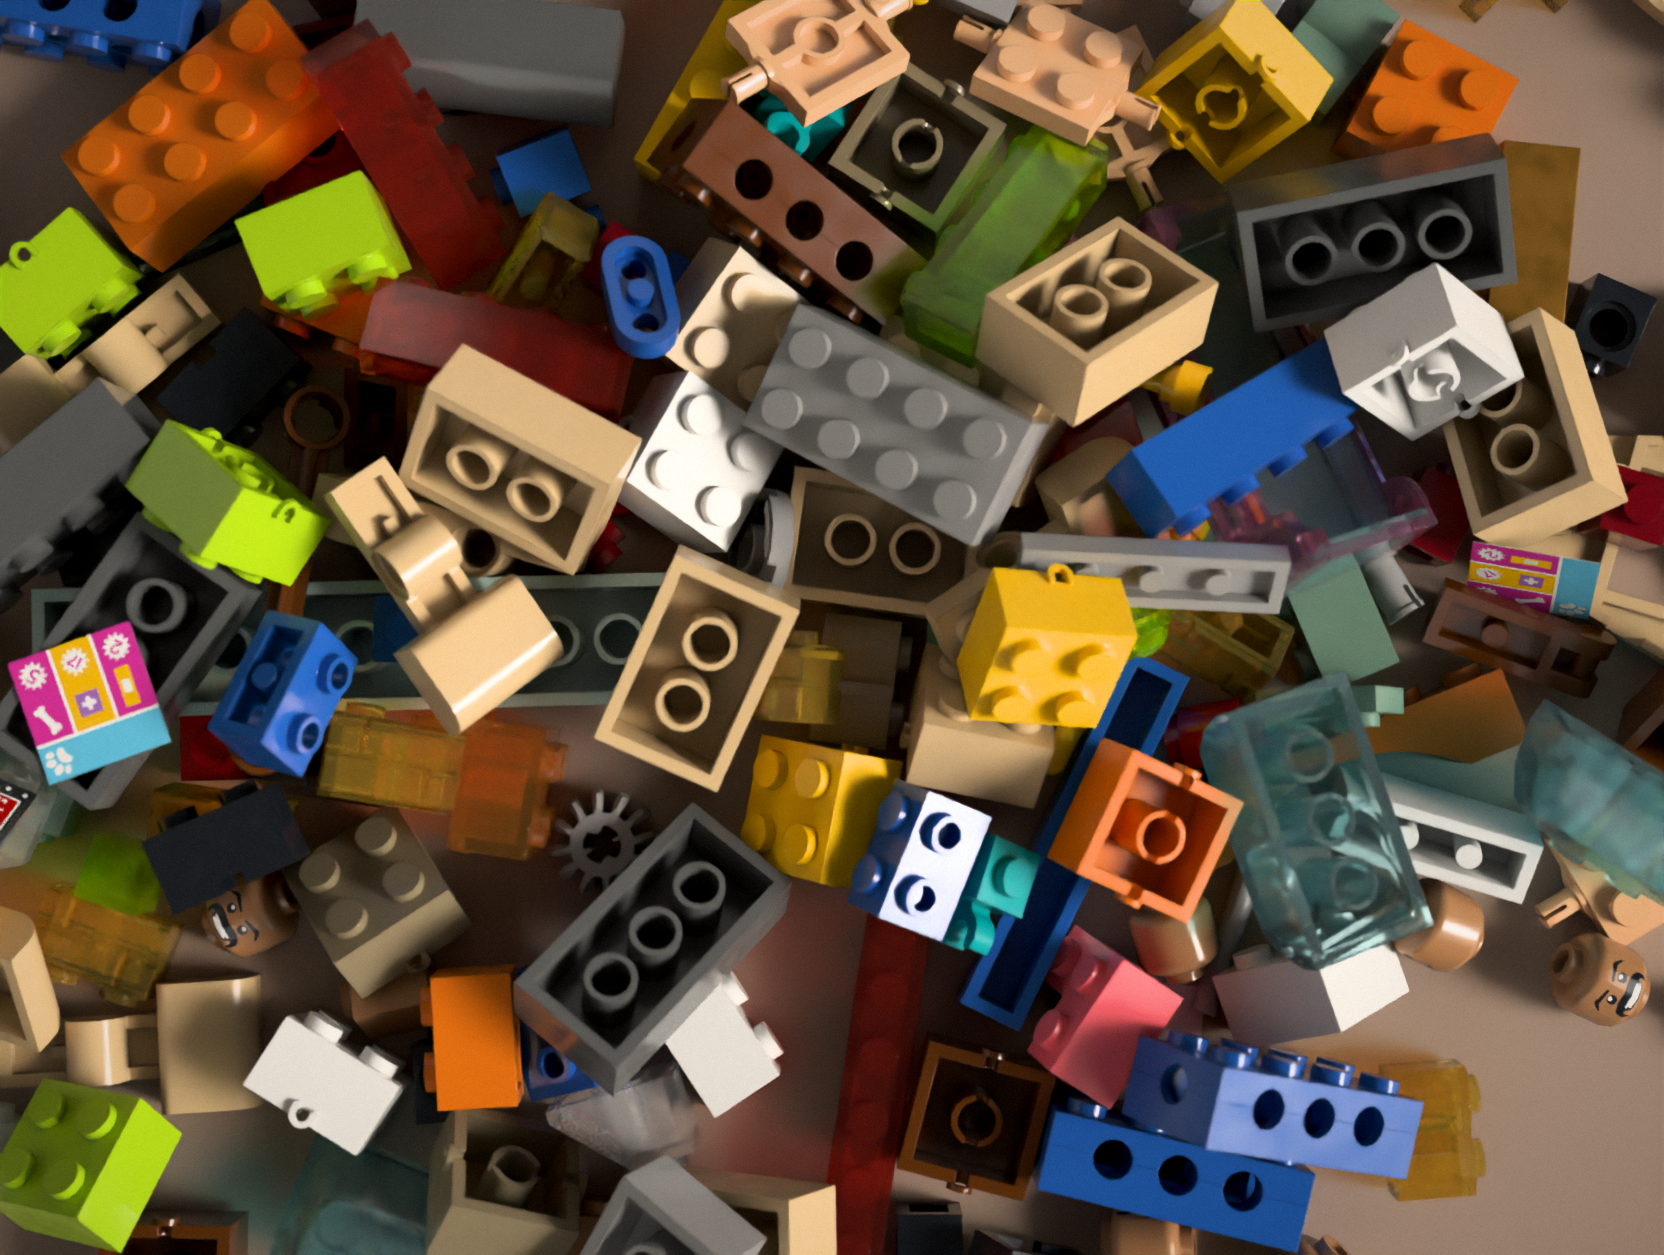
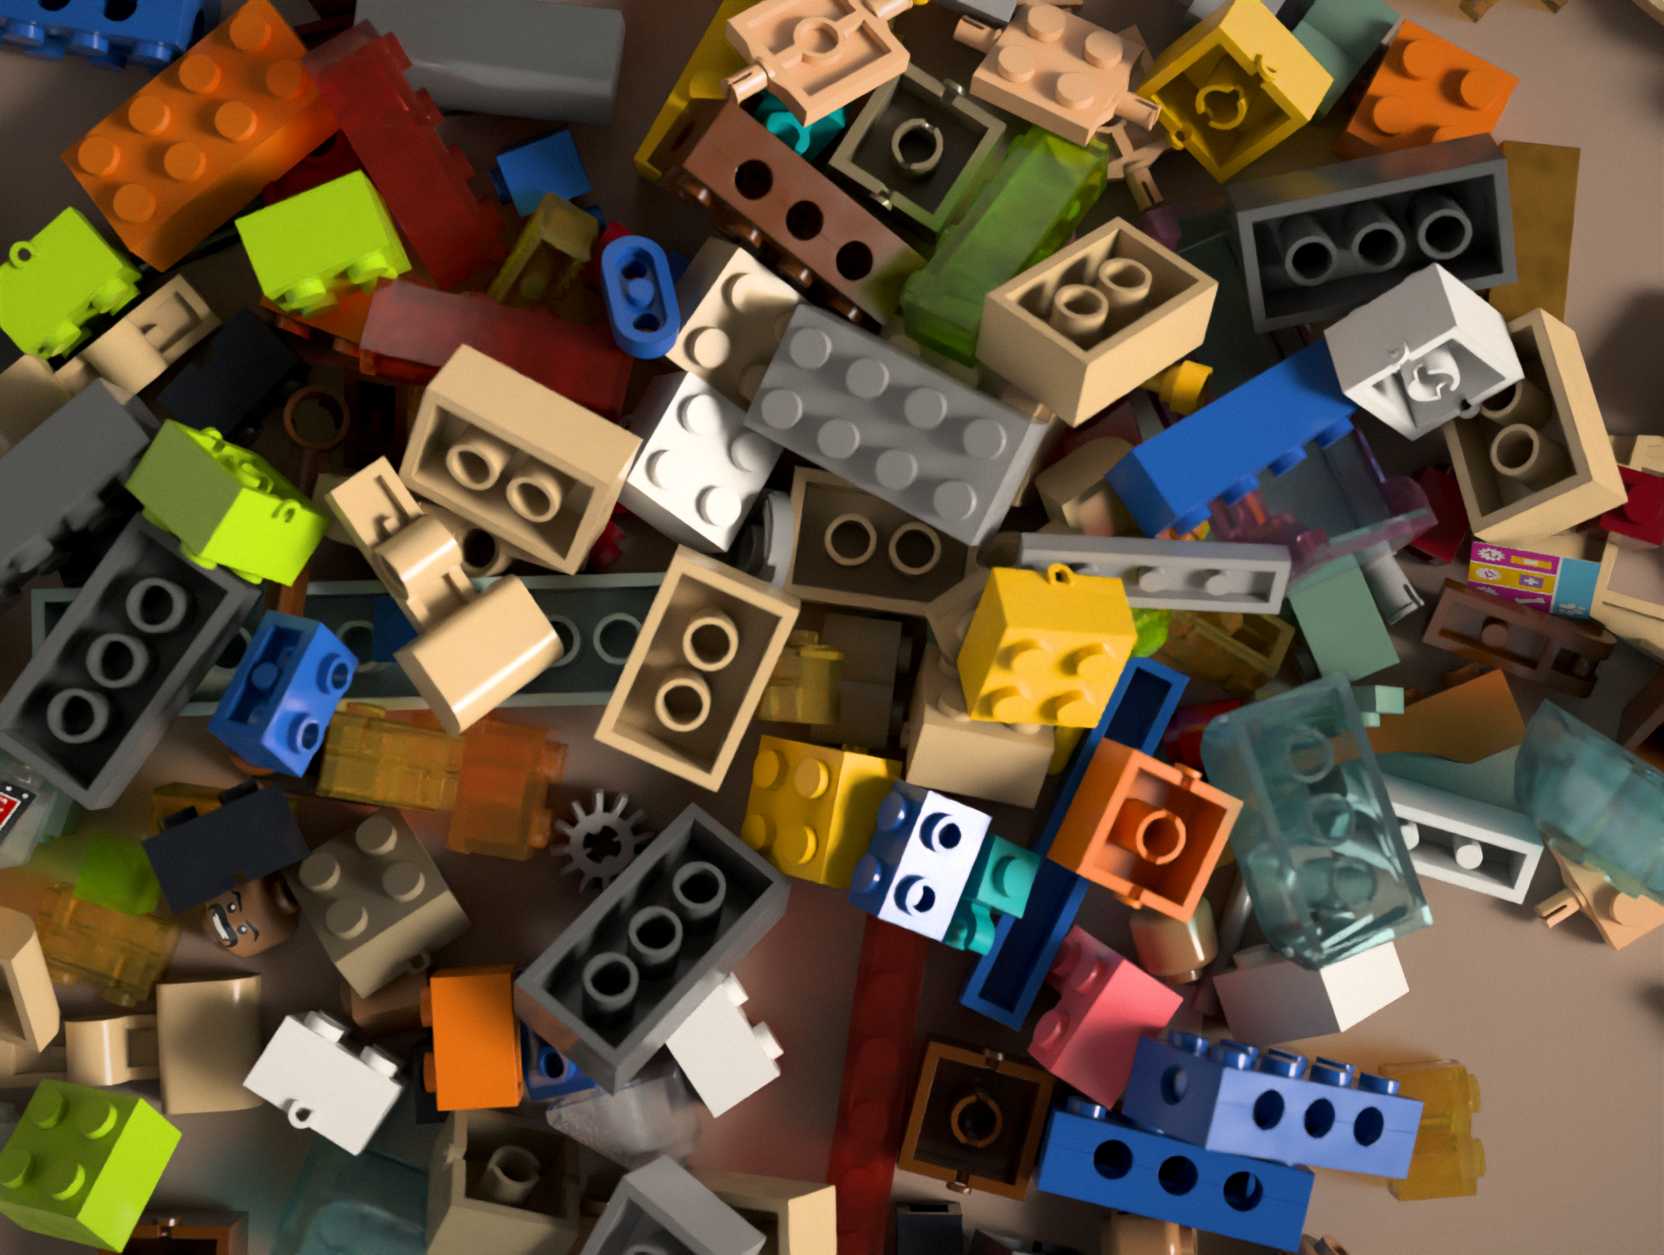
(89, 702): sticker -> none
(204, 754): red brick -> none
(1455, 932): medium nougat head -> none
(1599, 979): medium nougat head -> none
(1625, 312): black brick -> none

